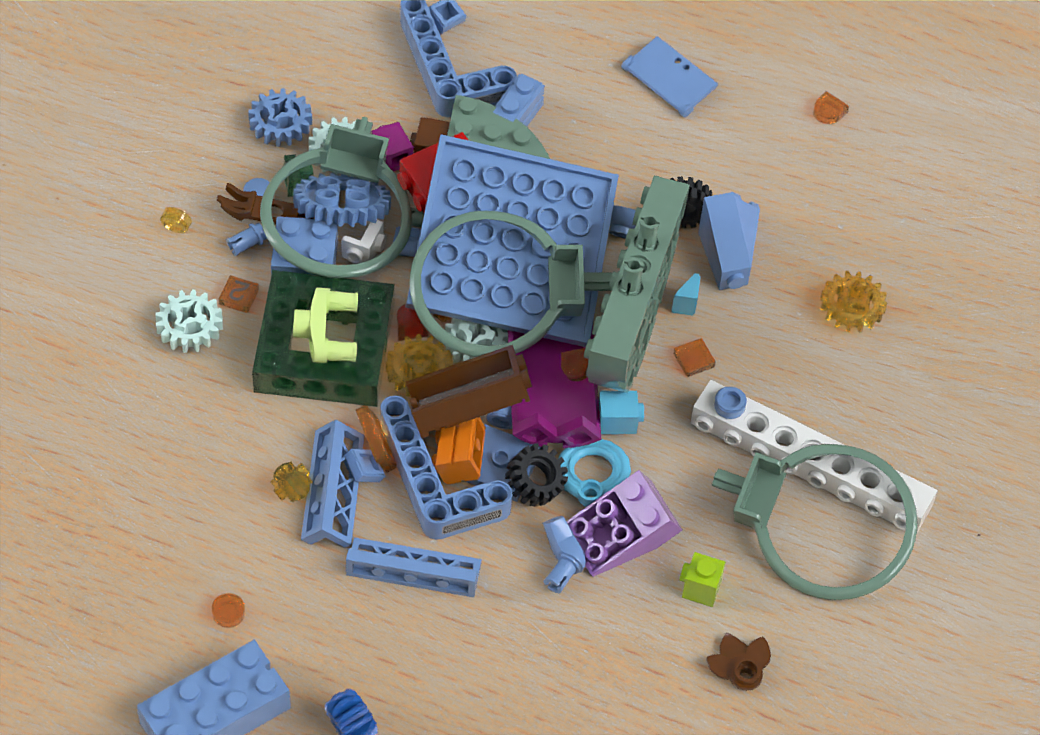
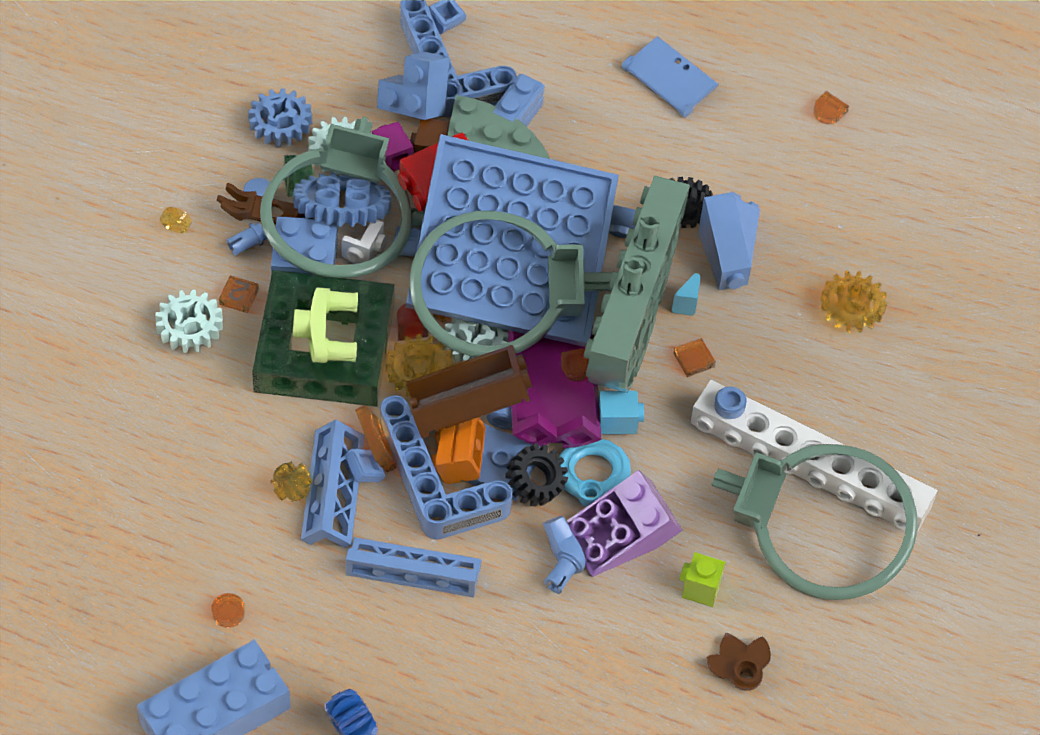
(420, 90): none -> medium blue brick

